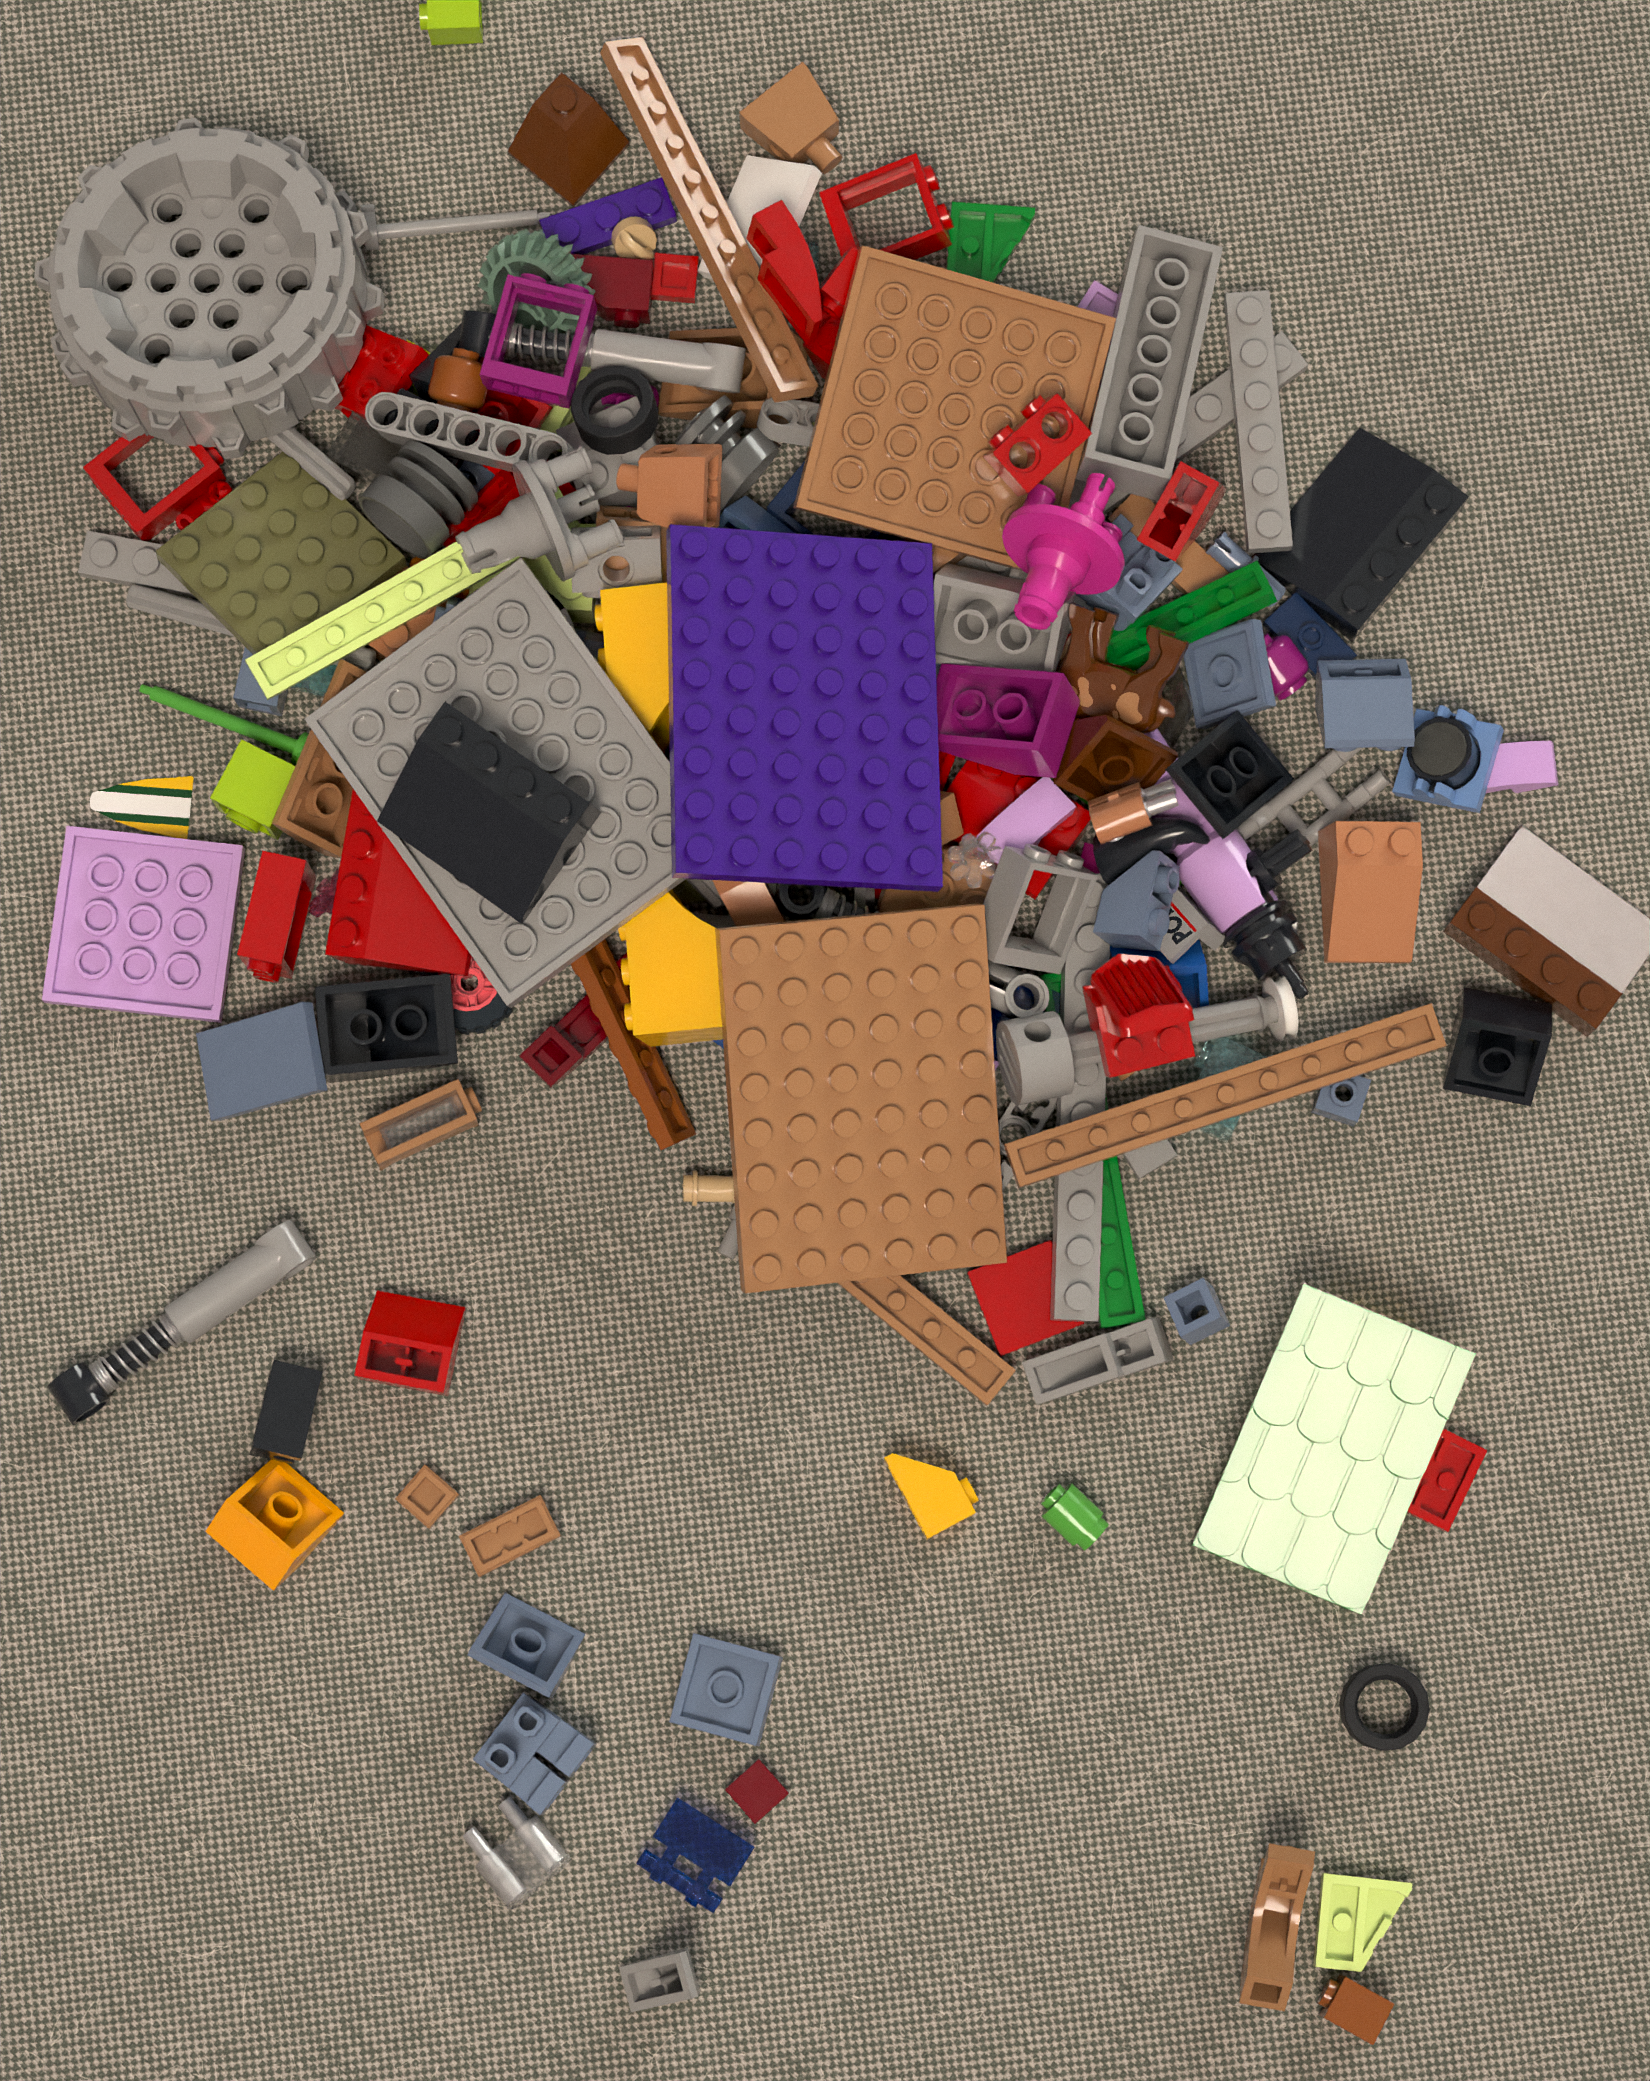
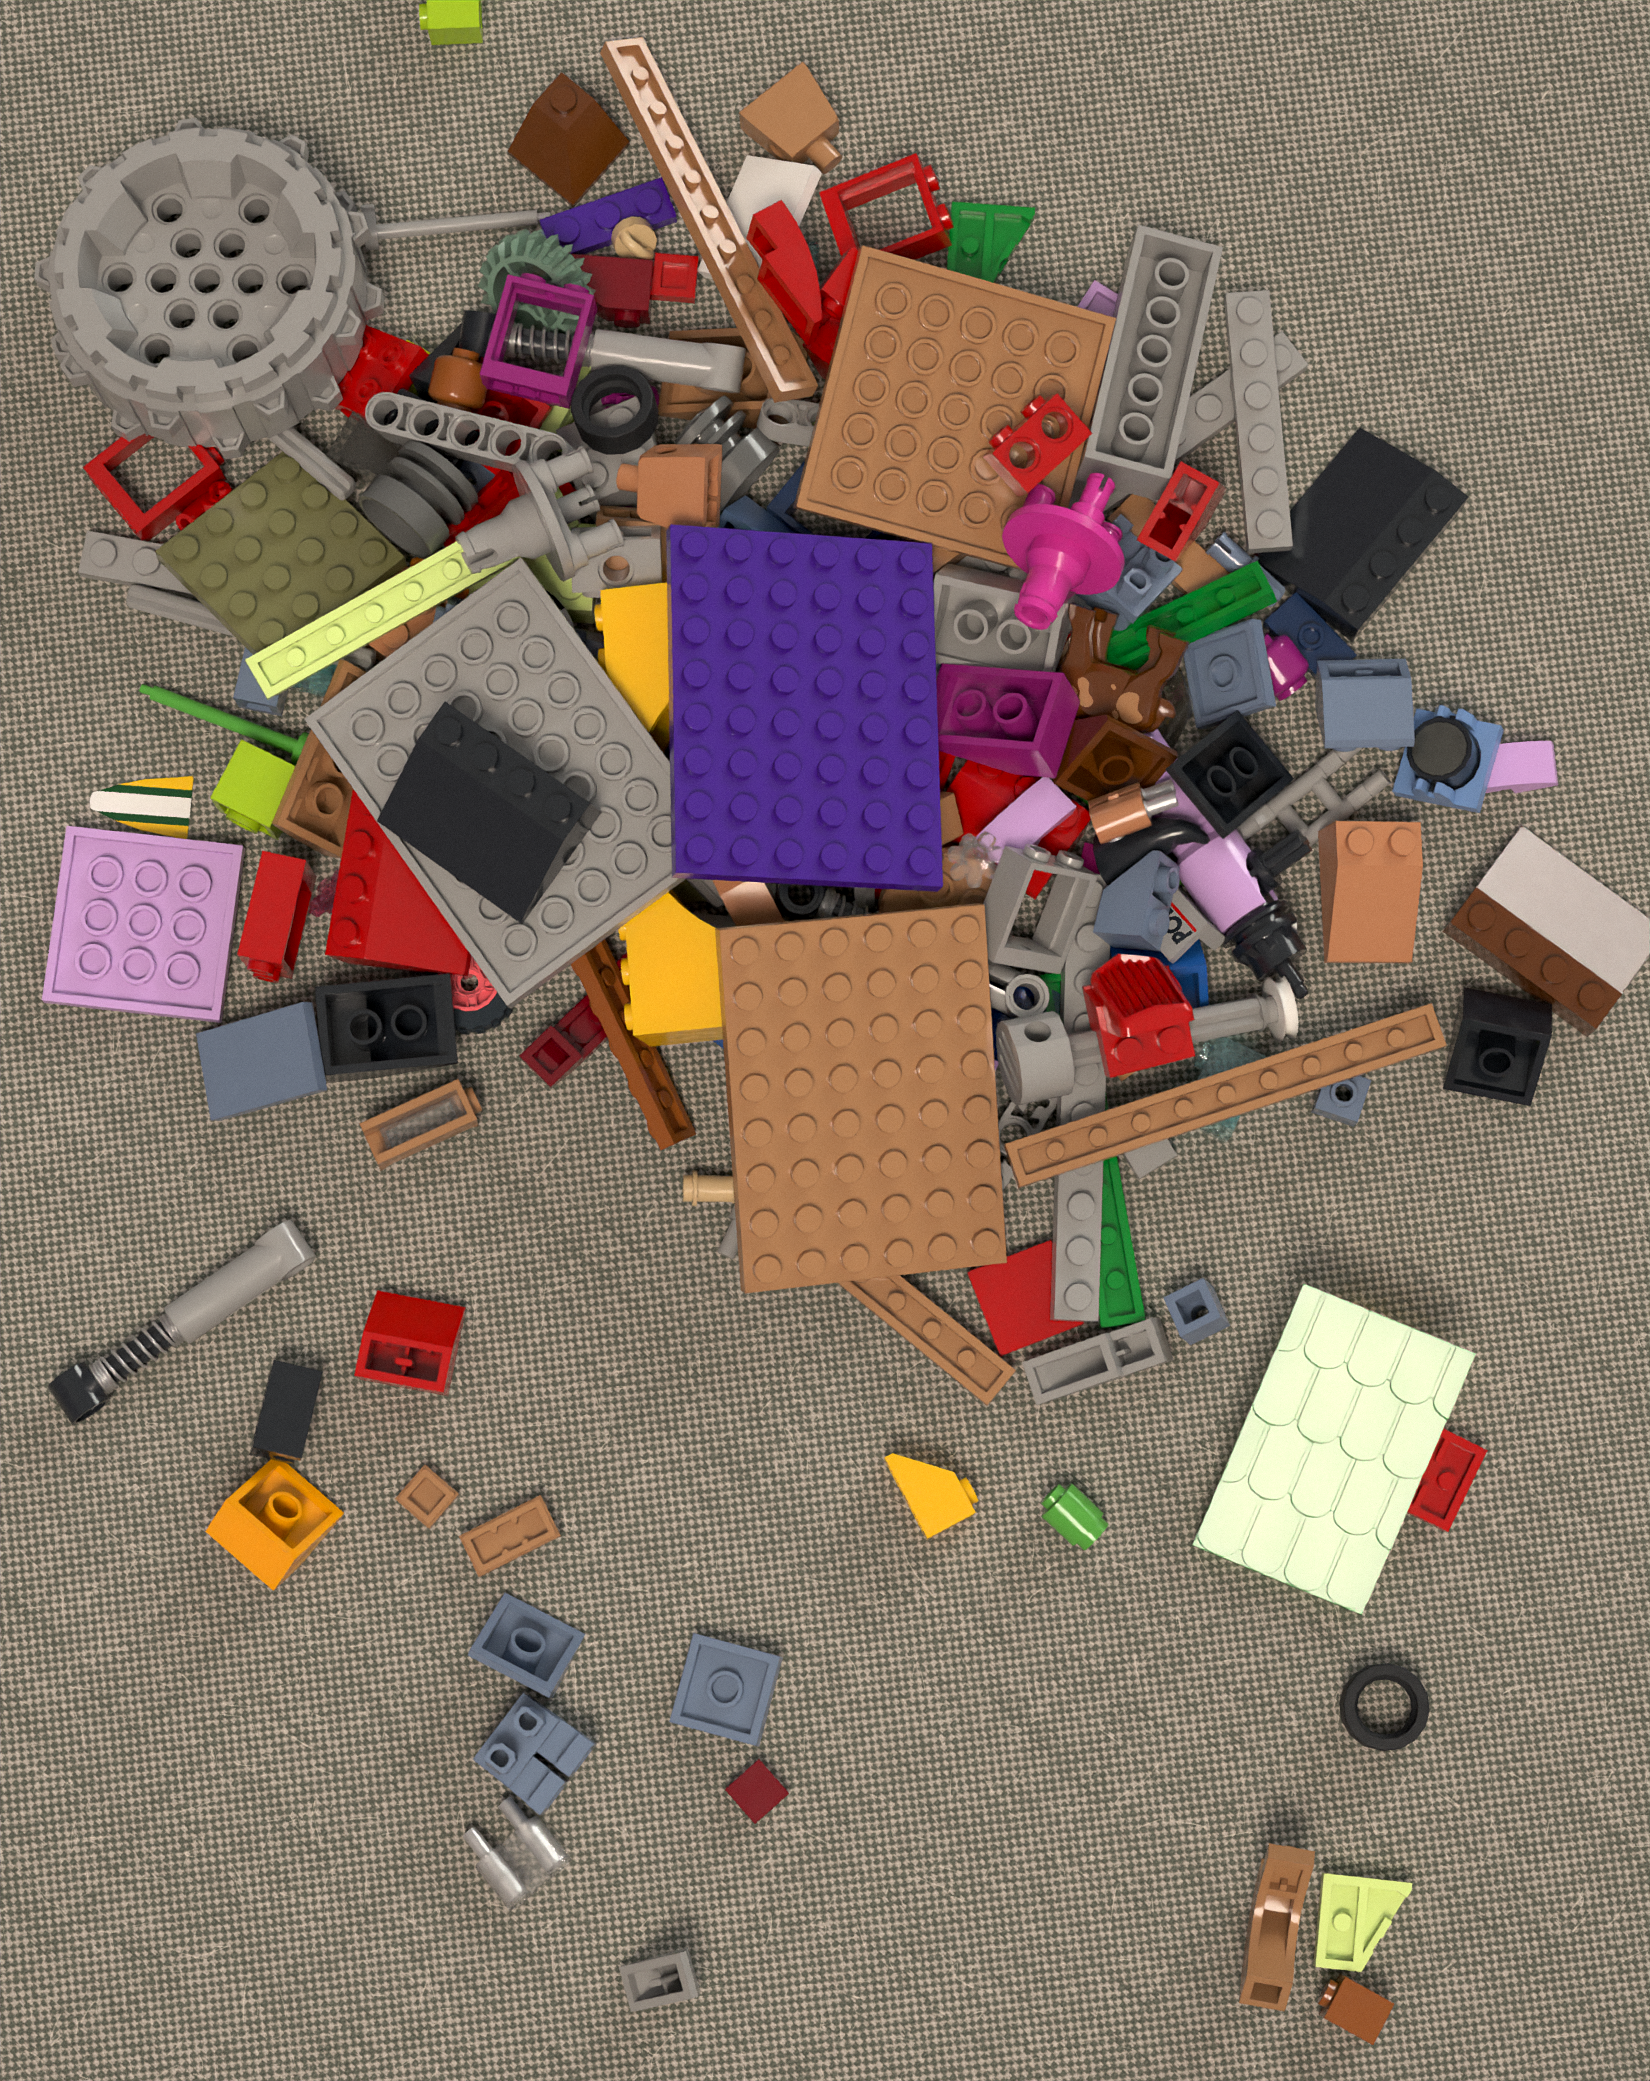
(704, 1844): clear blue plate -> none

